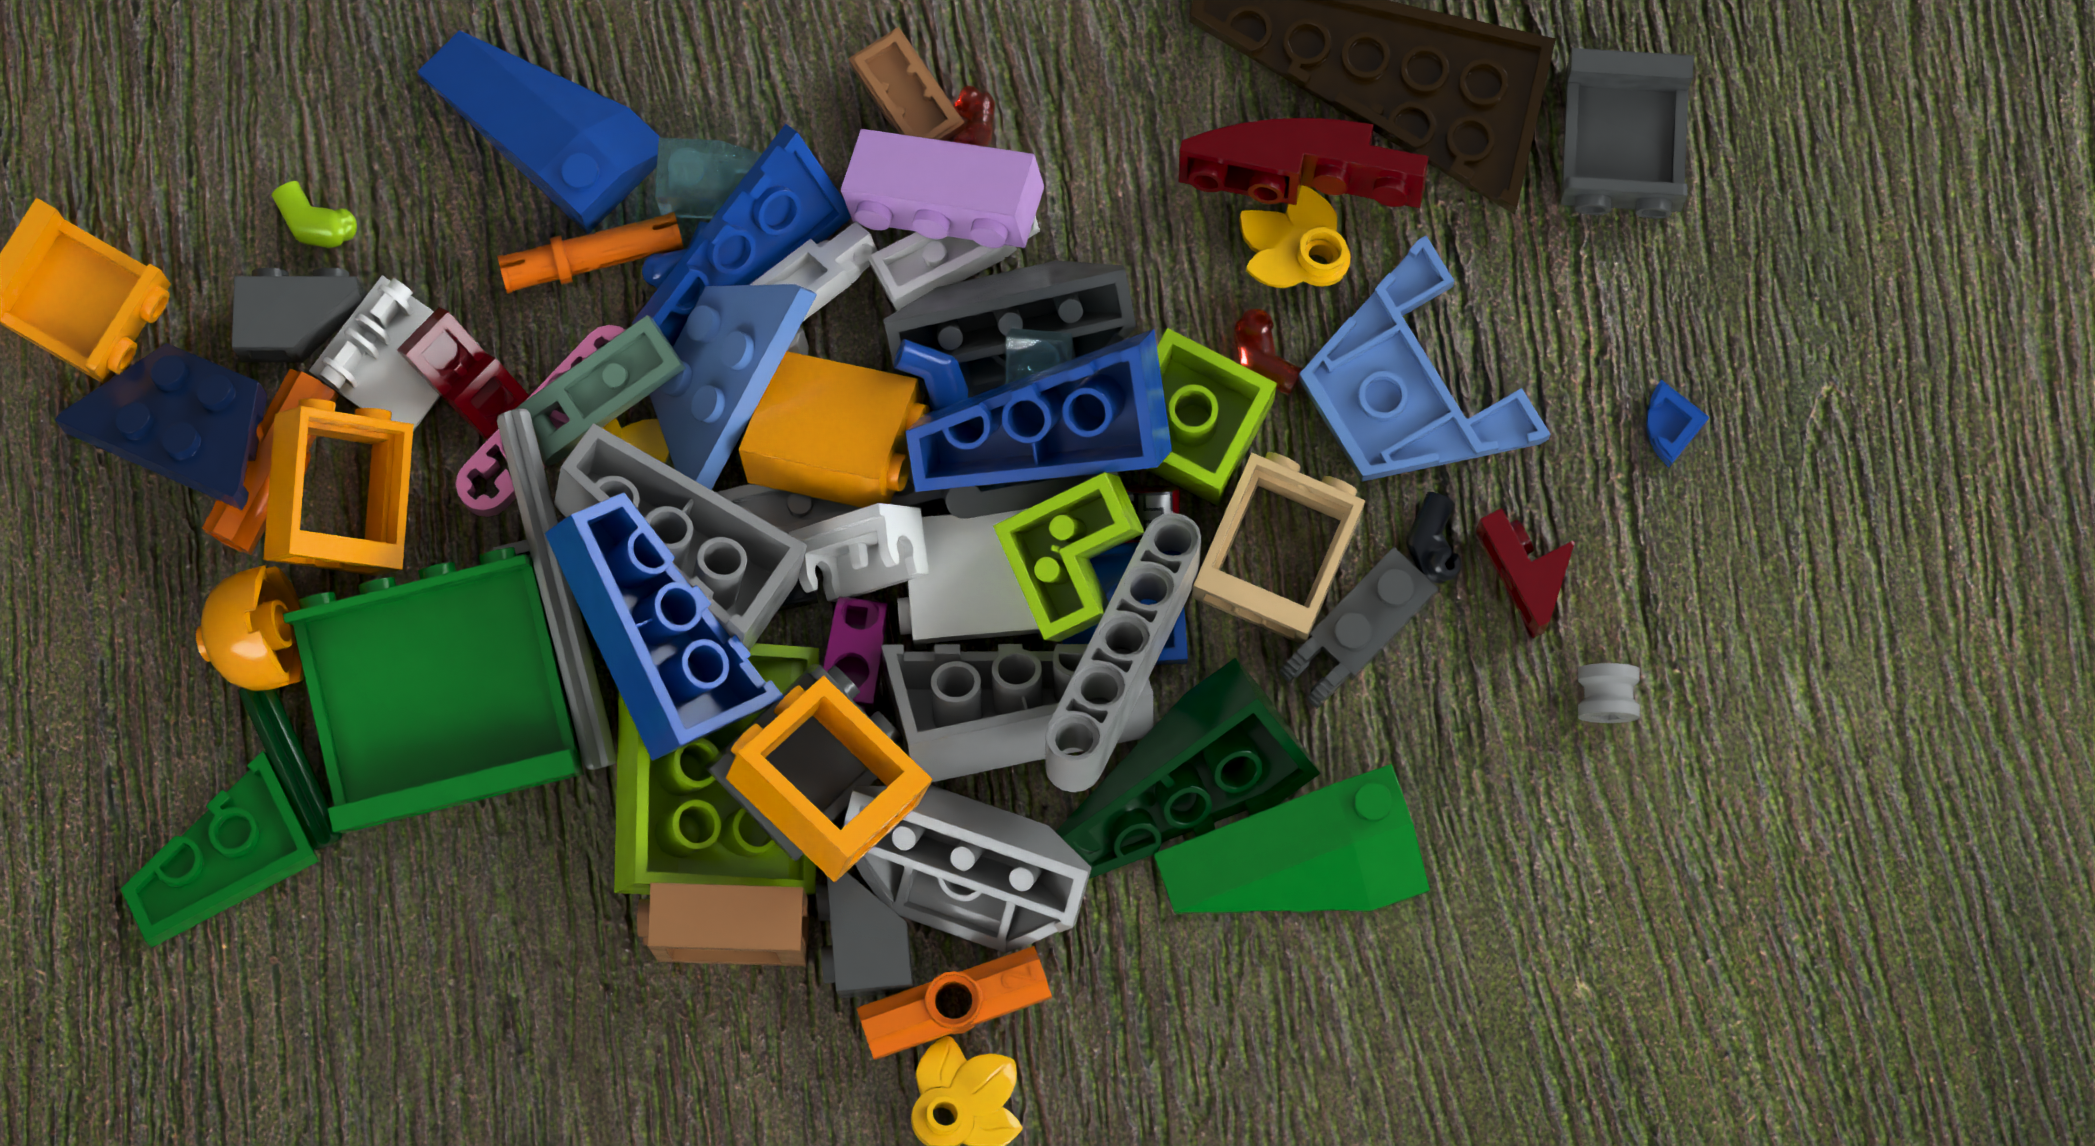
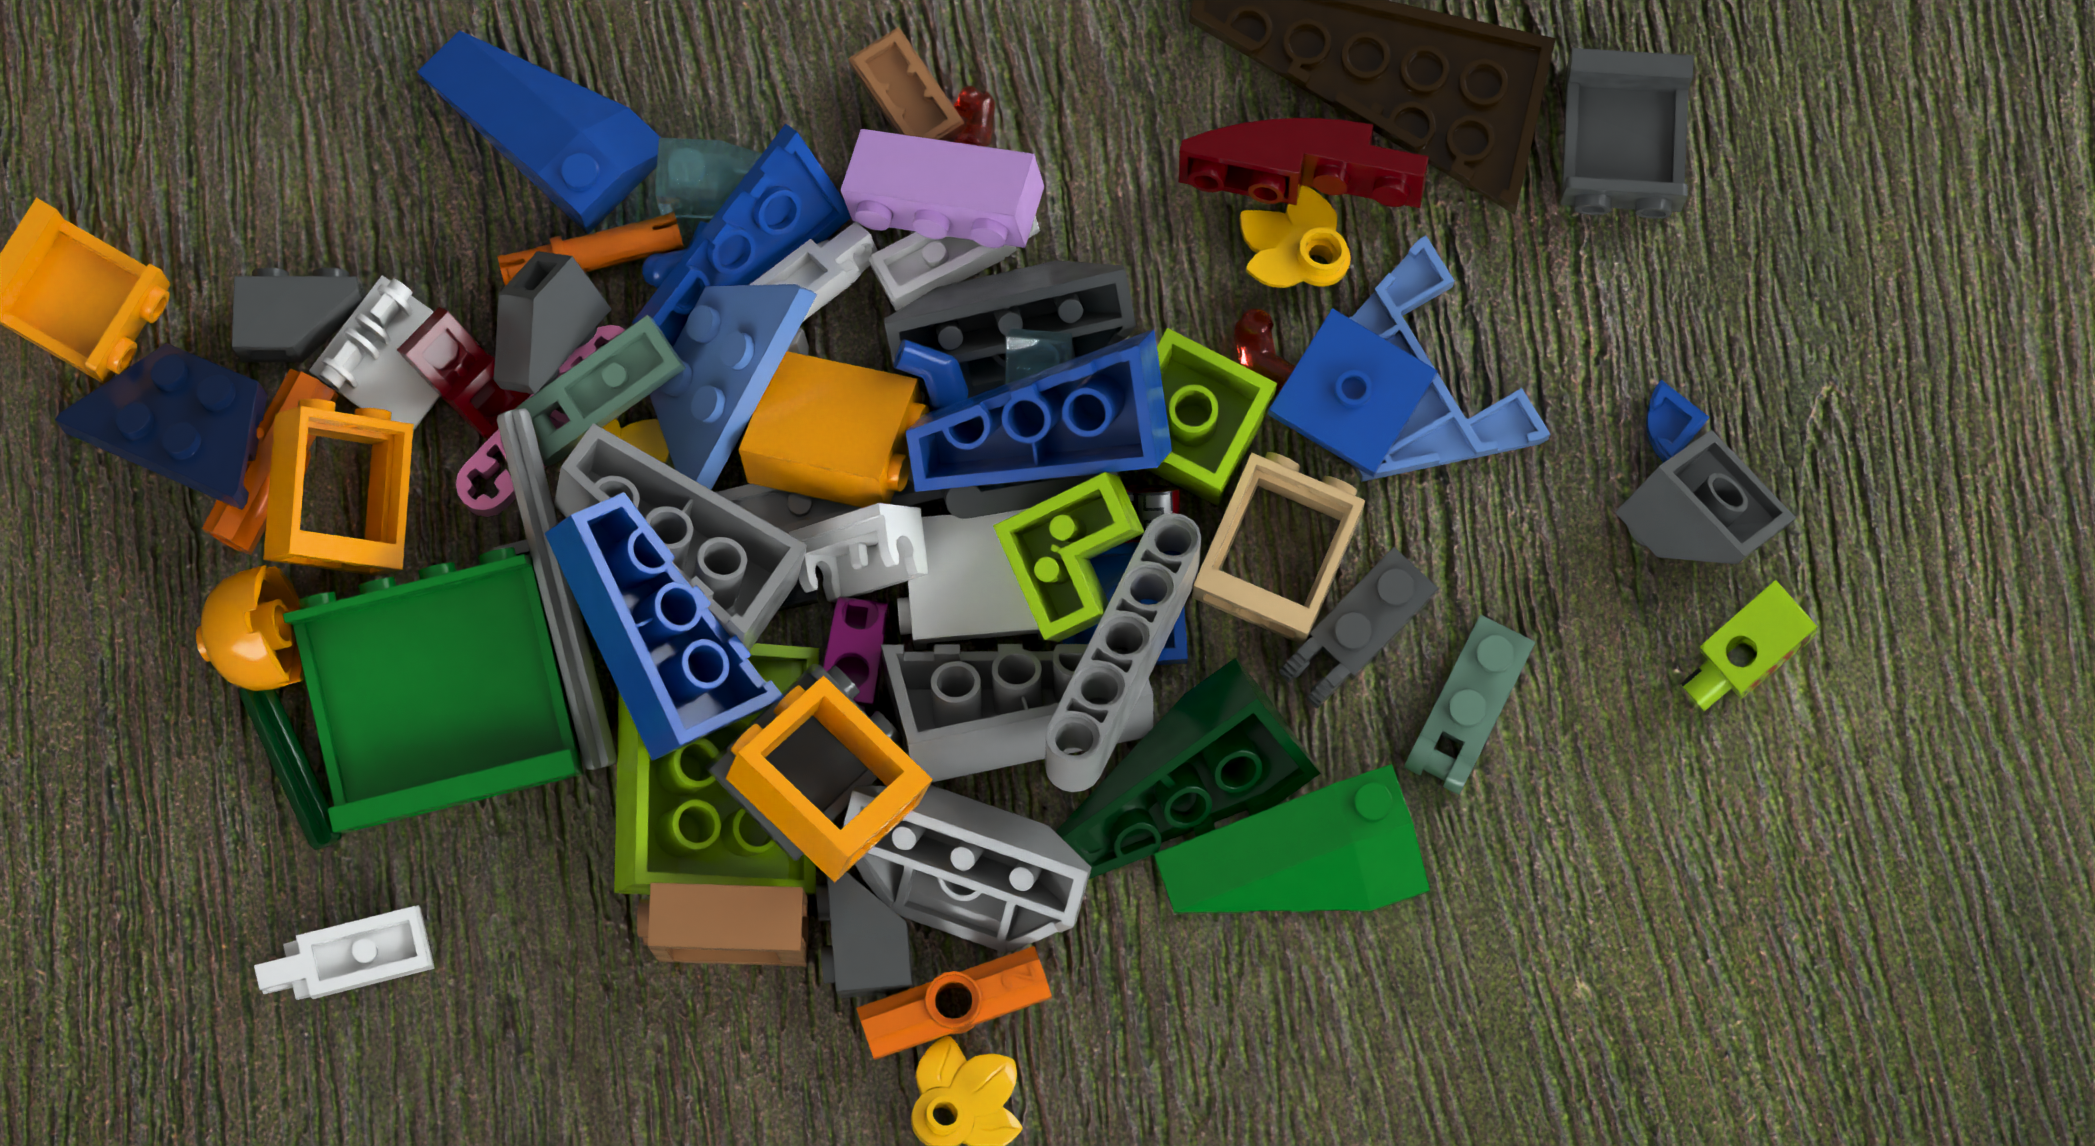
(223, 858): green wing -> none
(313, 224): lime arm -> none
(350, 955): none -> white hinge
(543, 320): none -> dark grey slope
(1352, 392): none -> blue plate
(1428, 543): black arm -> none
(1471, 702): none -> sand green plate
(1530, 583): dark red slope -> none
(1608, 693): light grey wheel -> none
(1704, 506): none -> dark grey slope
(1770, 626): none -> lime torso

